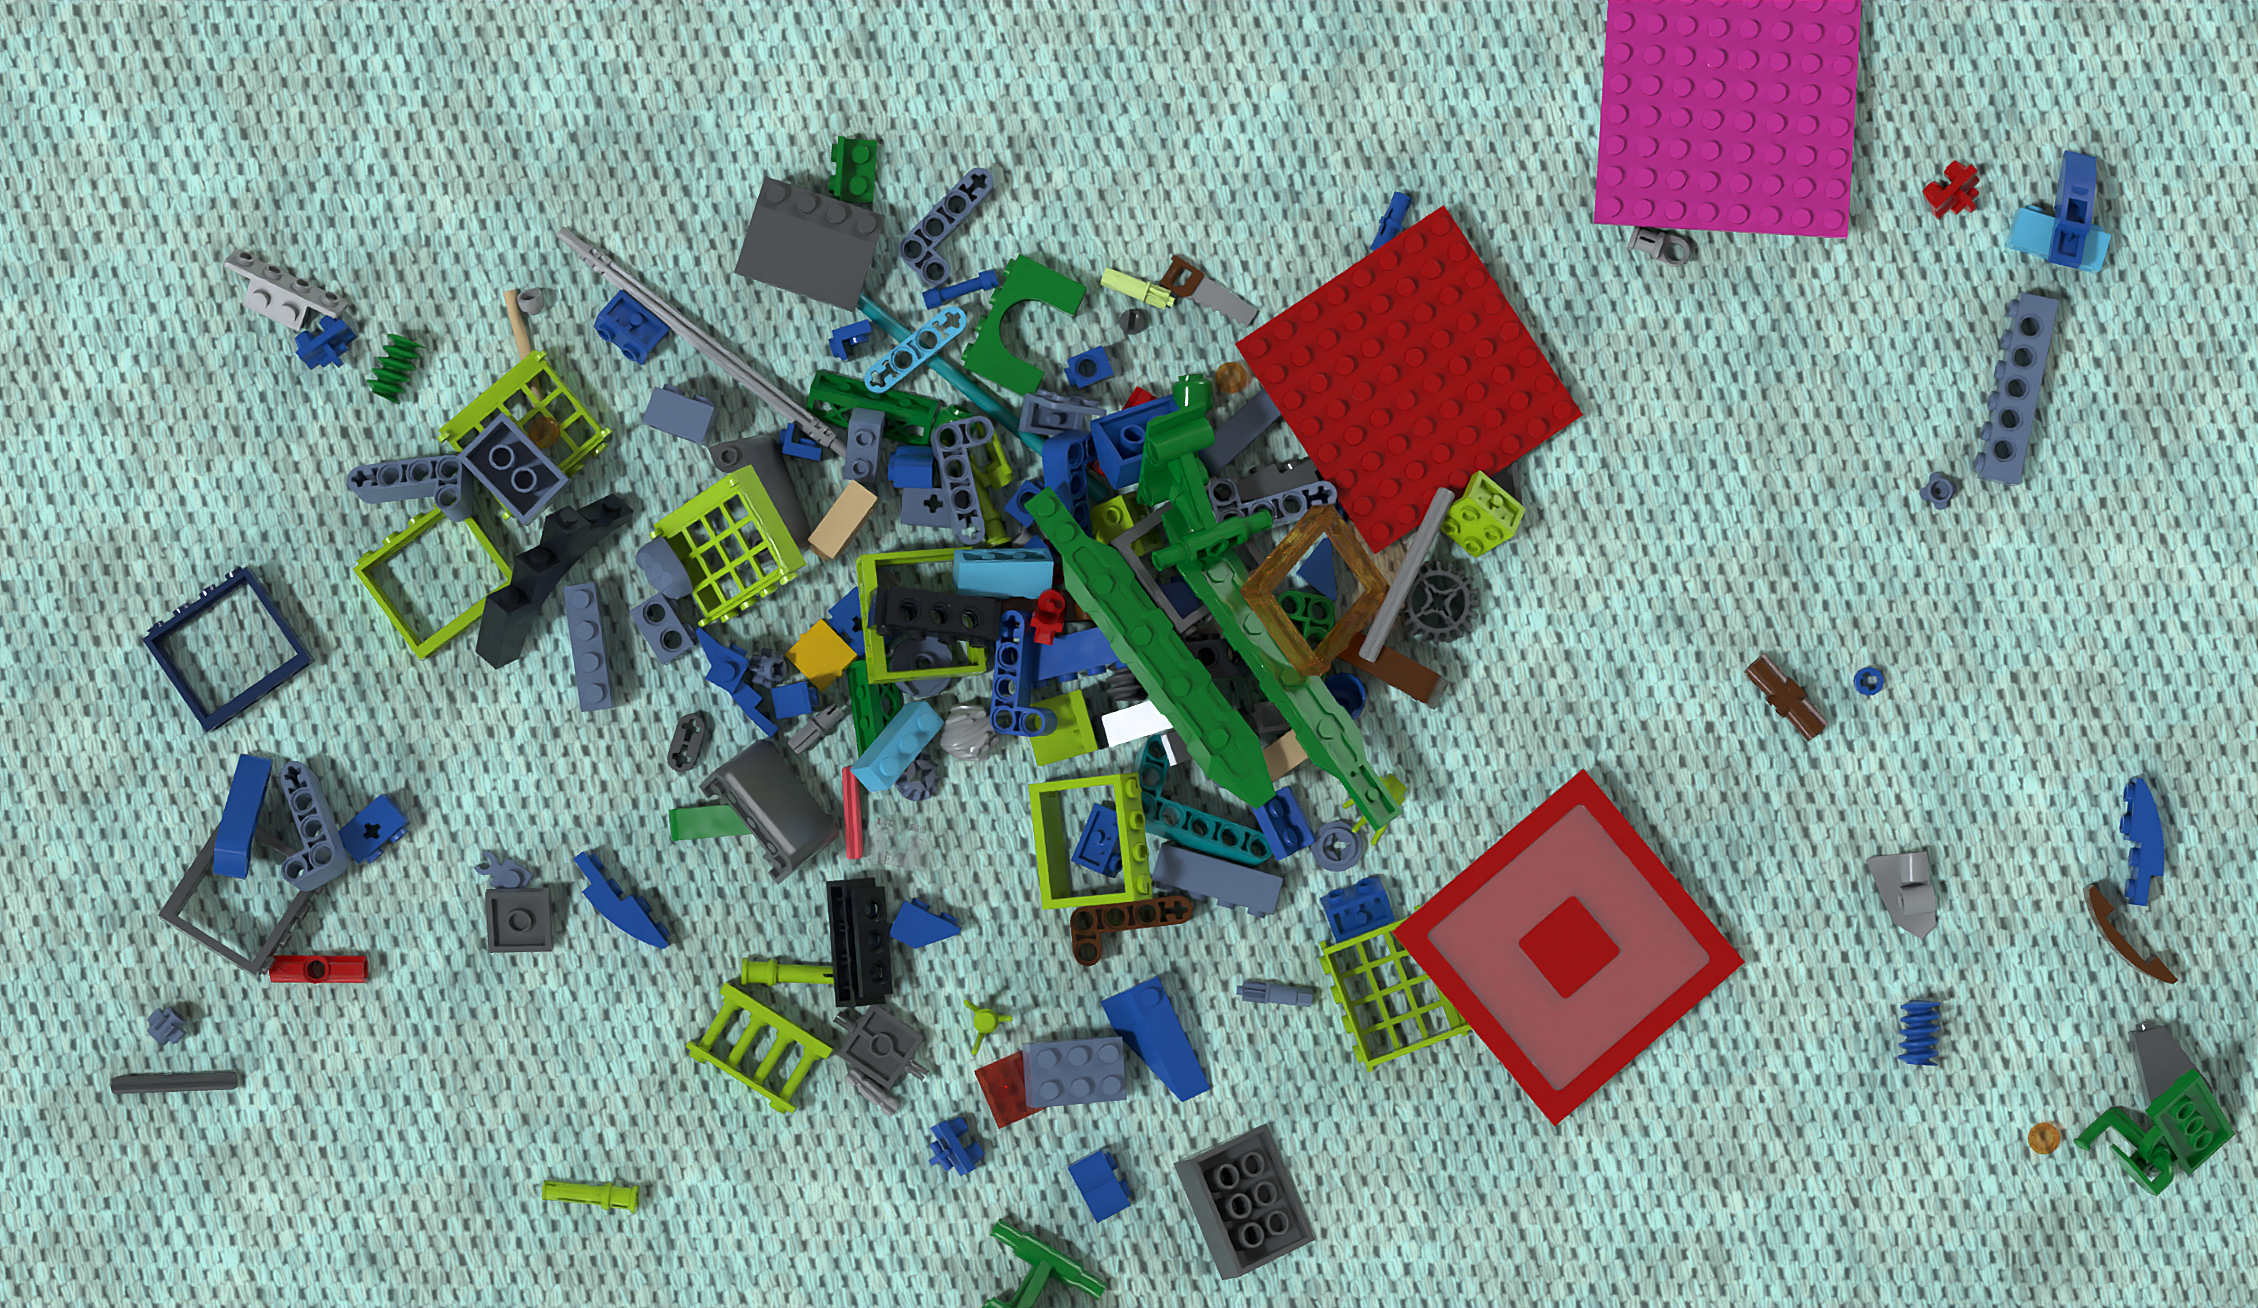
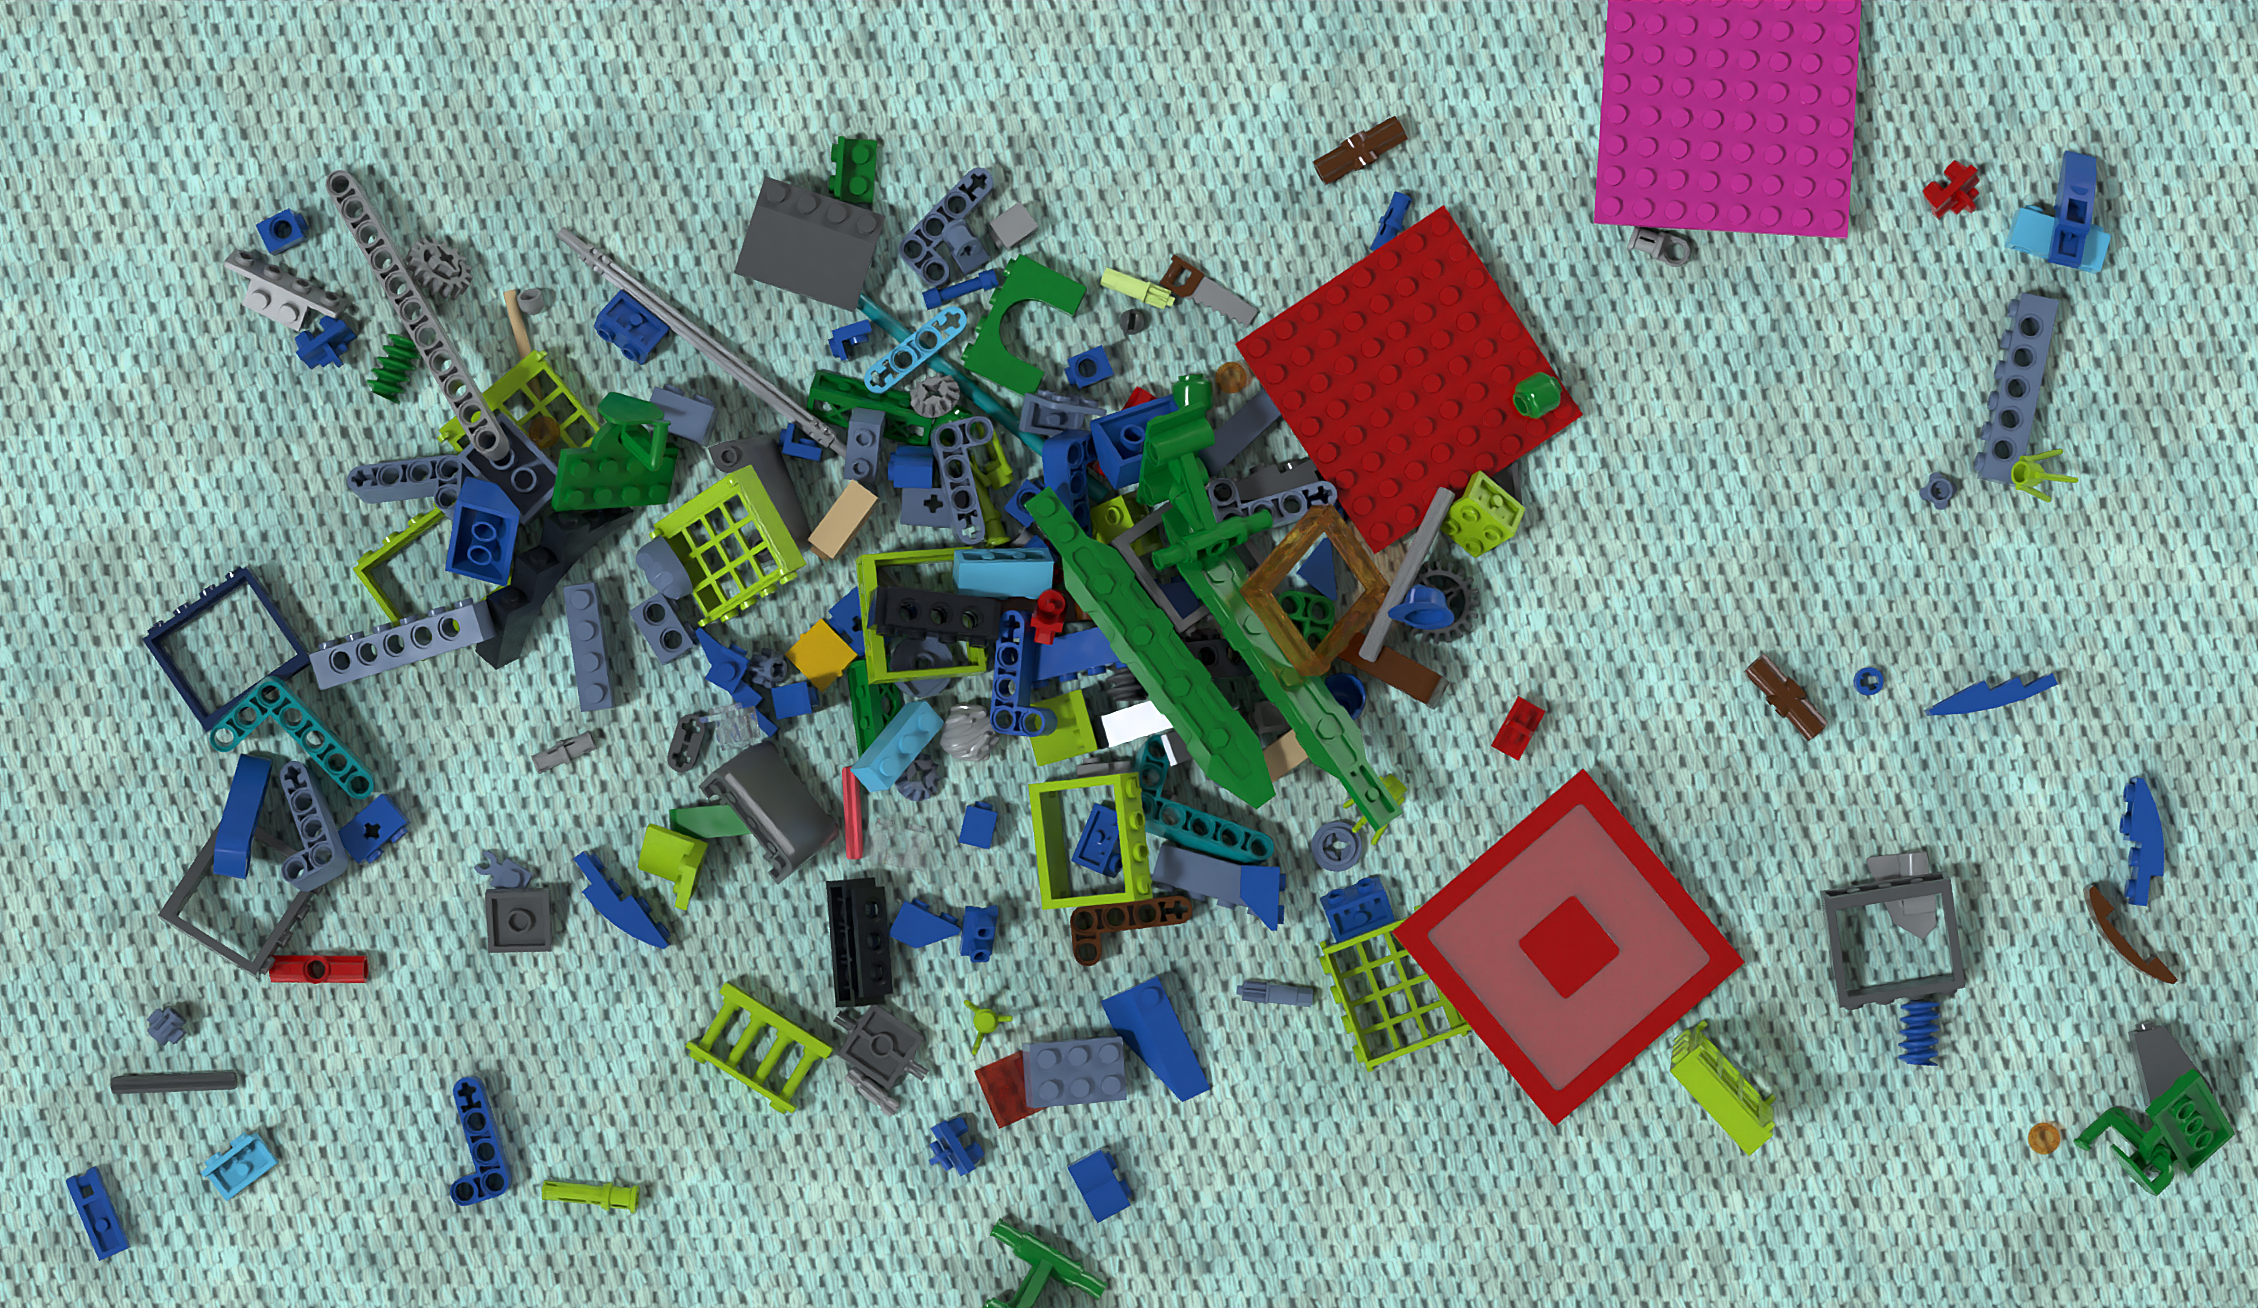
(98, 1214): none -> blue plate
(240, 1165): none -> medium azure bracket
(269, 231): none -> blue brick
(297, 730): none -> teal beam
(426, 324): none -> light grey beam
(439, 268): none -> light grey gear
(474, 626): none -> sand blue brick
(475, 1138): none -> blue beam
(483, 533): none -> blue slope
(564, 752): none -> light grey pin
(621, 461): none -> green plate
(675, 859): none -> lime bracket
(735, 726): none -> clear bracket
(771, 973): lime pin -> none
(815, 728): light grey axle -> none
(935, 406): none -> light grey gear
(964, 246): none -> sand blue piece
(978, 825): none -> blue brick
(978, 932): none -> blue hips
(1012, 227): none -> light grey brick
(1094, 767): none -> light grey plate
(1244, 1202): dark grey slope -> none
(1261, 891): none -> blue slope
(1284, 824): blue bracket -> none
(1359, 150): none -> reddish brown piece
(1423, 609): none -> blue piece
(1518, 728): none -> red hips
(1537, 395): none -> green head
(1722, 1089): none -> lime window
(1885, 892): none -> dark grey window
(1980, 697): none -> blue slope
(2028, 474): none -> lime plant

